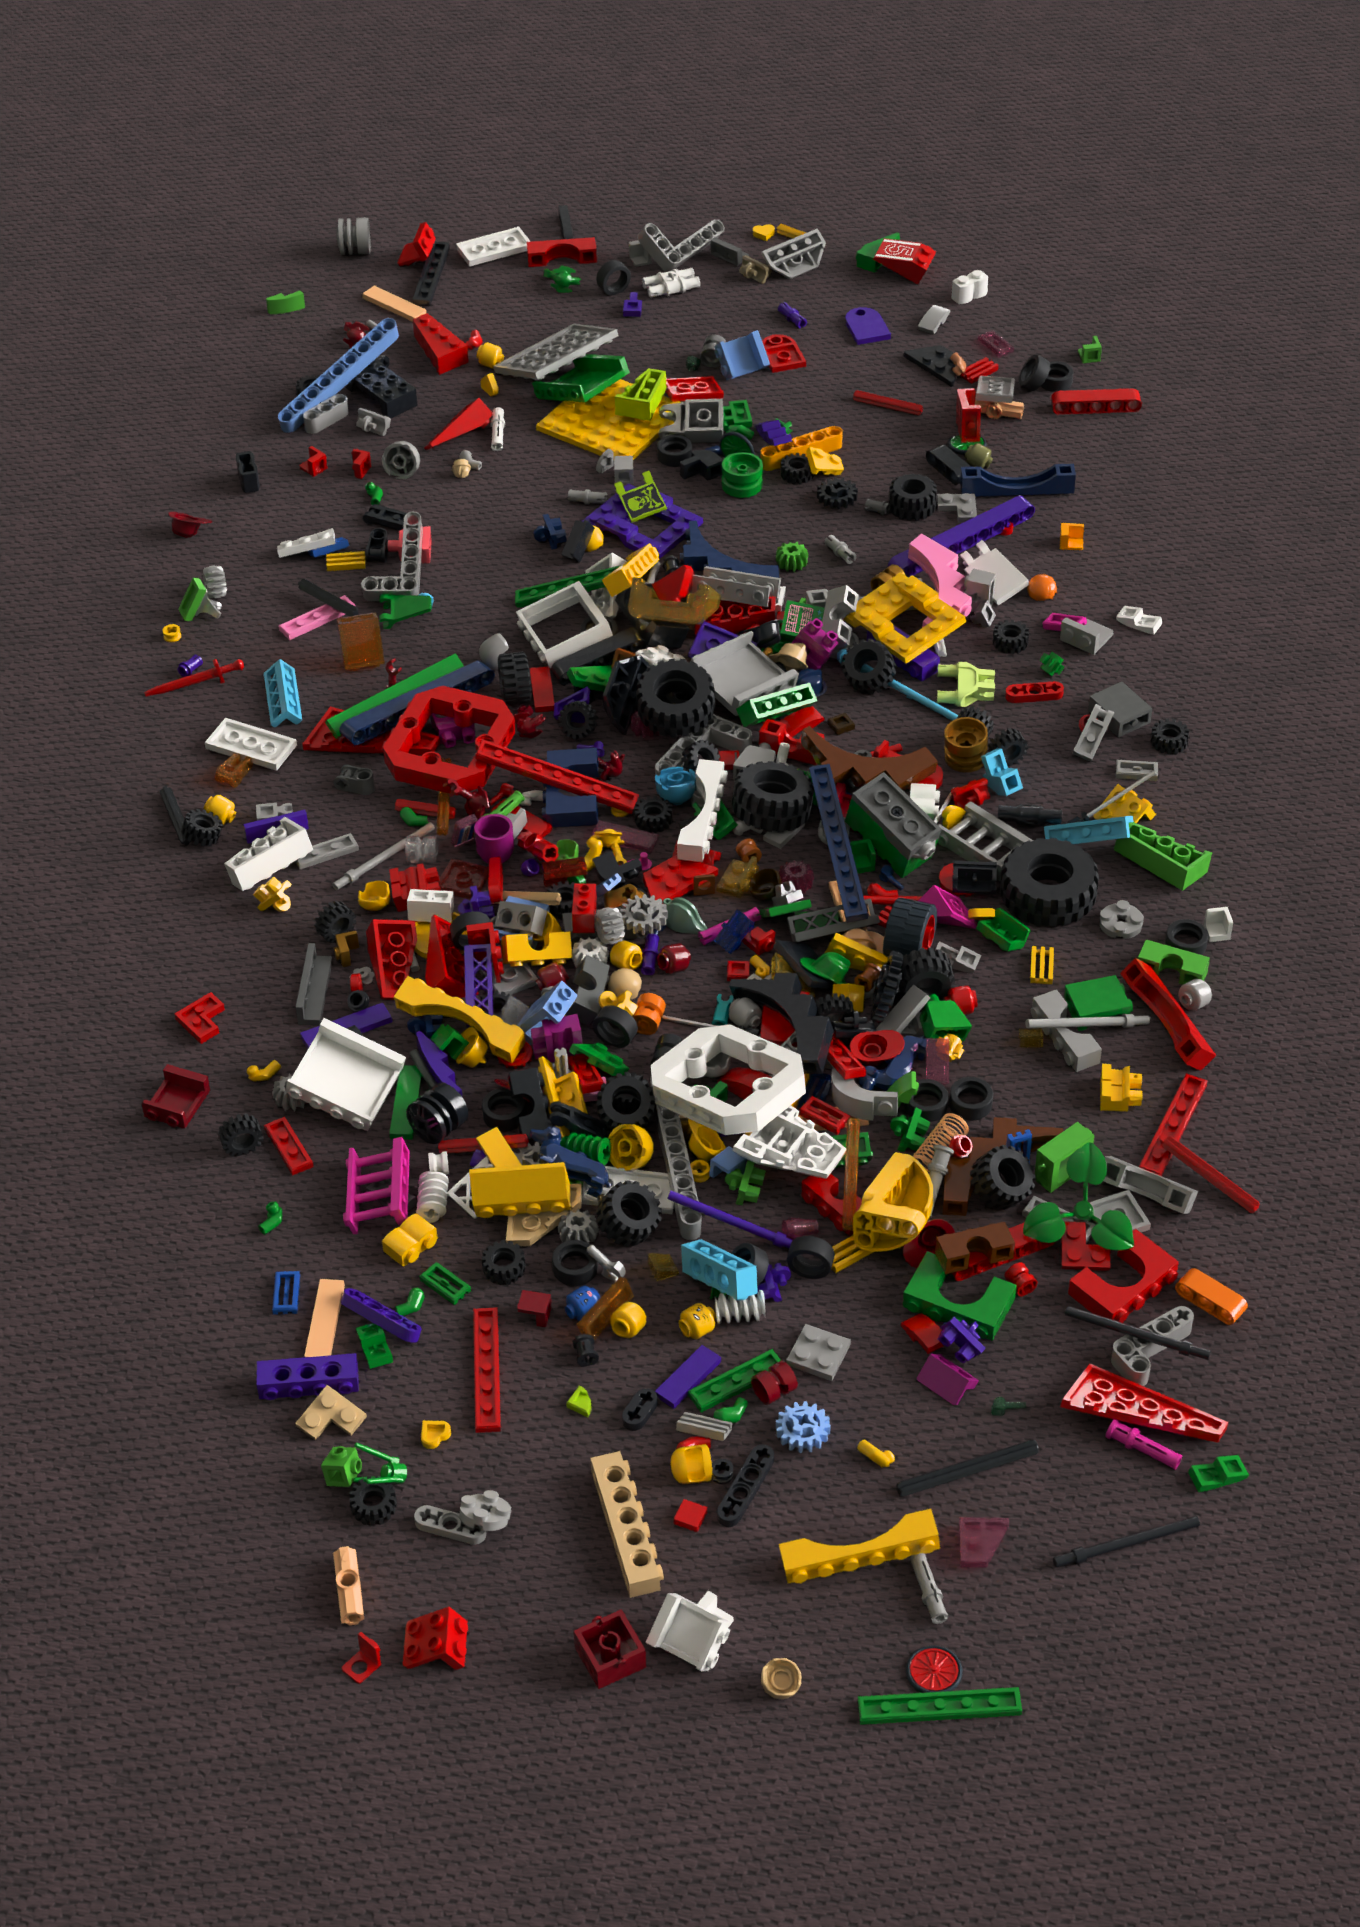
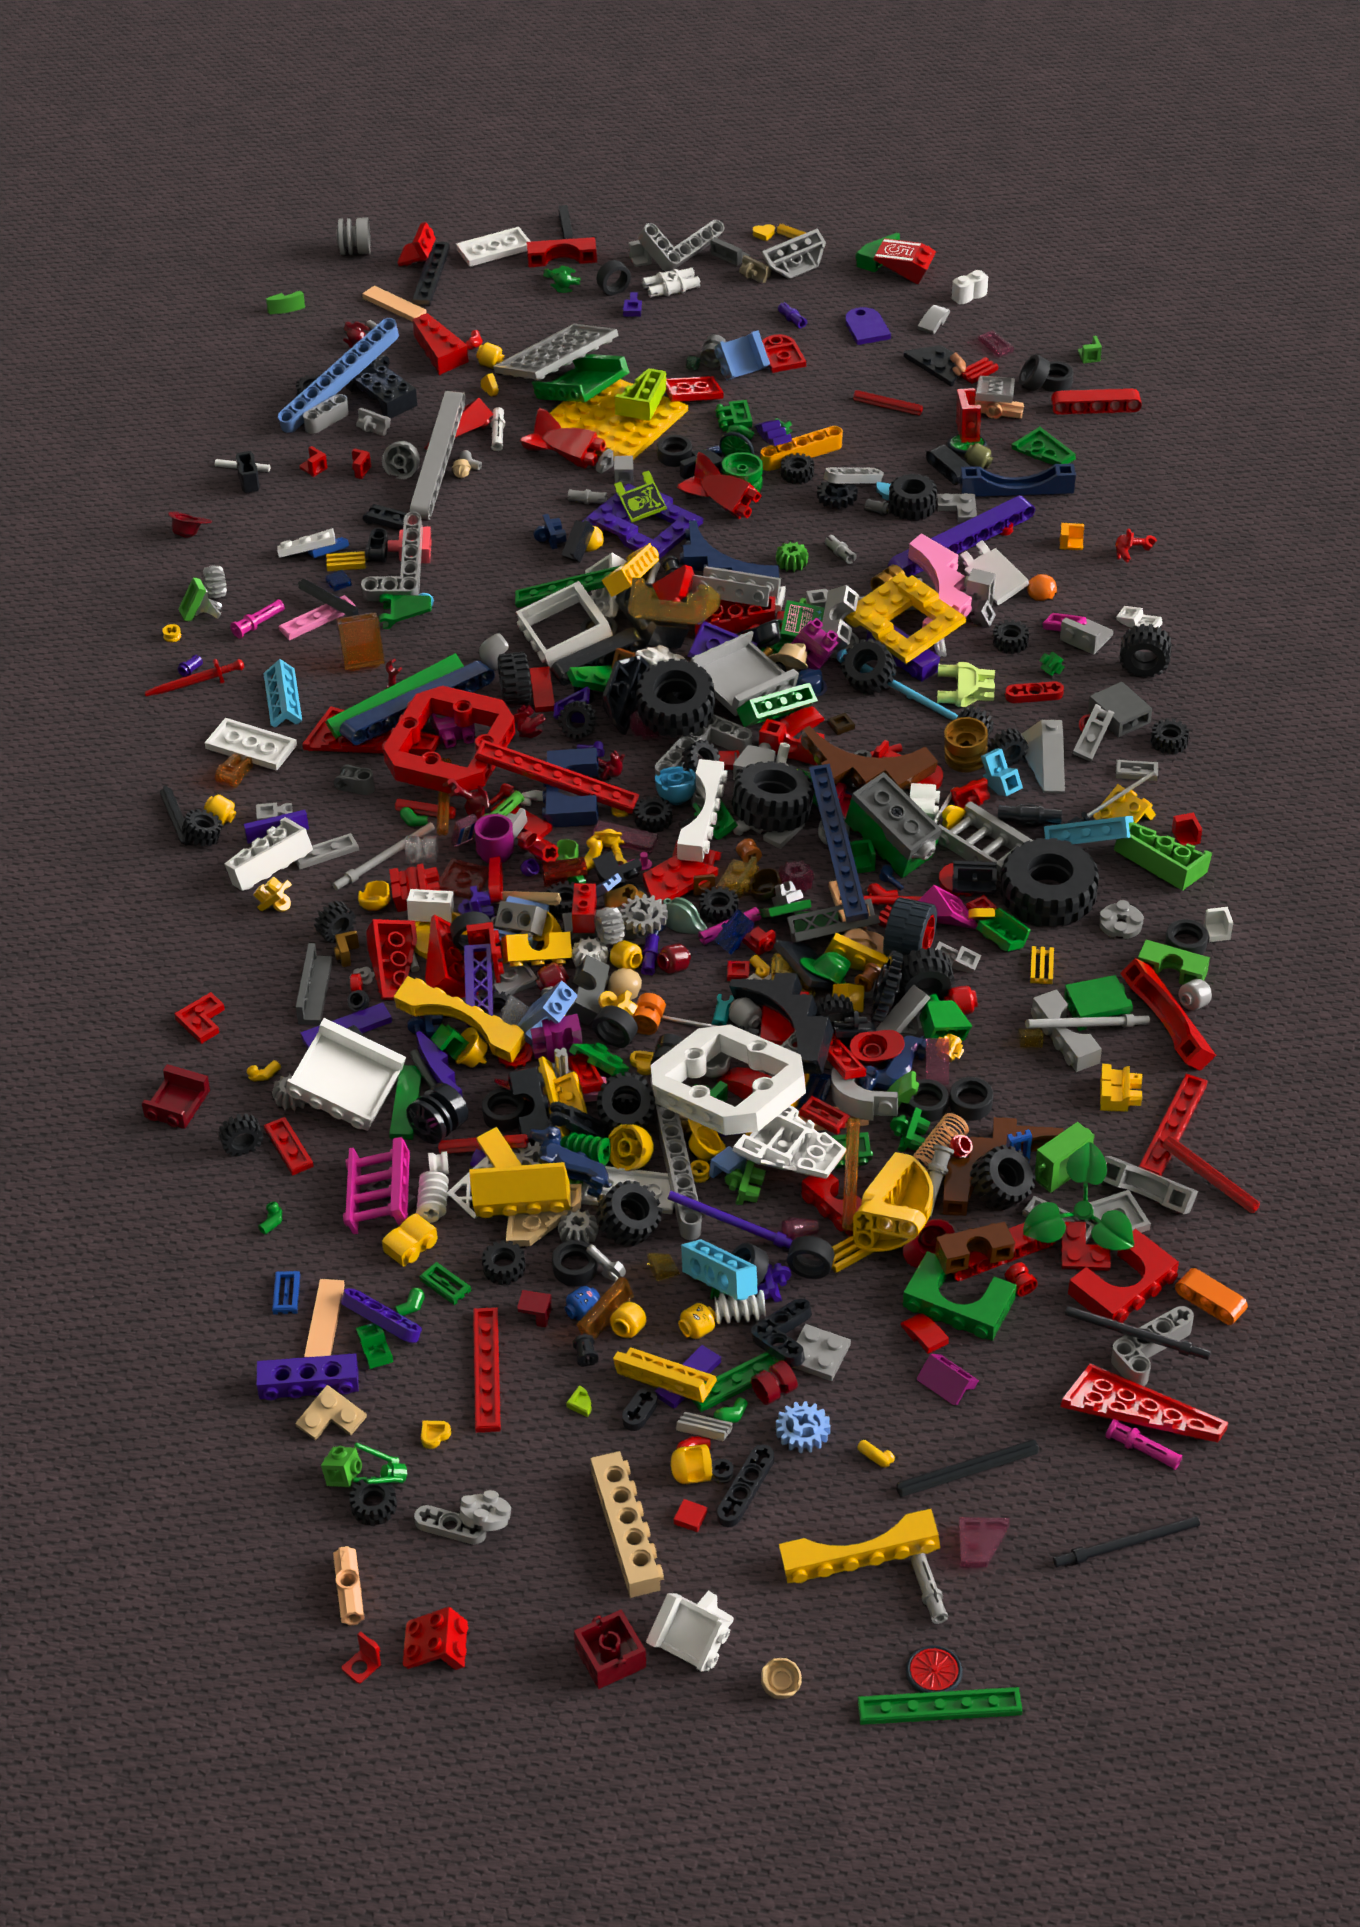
(232, 464): none -> white bar
(251, 622): none -> dark pink pin
(338, 580): none -> clear blue tile
(375, 492): green arm -> none
(438, 454): none -> light grey beam
(572, 443): none -> red hips
(641, 1061): none -> yellow tile
(664, 1374): none -> yellow fence
(696, 419): light grey brick -> none
(718, 896): none -> black tyre
(727, 491): none -> red hips
(769, 1332): none -> black beam
(824, 462): yellow wing -> none
(853, 475): none -> light grey beam
(883, 489): none -> medium azure tile
(964, 1337): dark purple hips -> none
(981, 902): none -> red tile
(1000, 1404): clear green hand -> none
(1044, 447): none -> green wing
(1046, 754): none -> light grey wedge
(1125, 541): none -> red piece
(1145, 638): none -> black tyre
(1187, 829): none -> red panel
(1221, 1472): green slope -> none

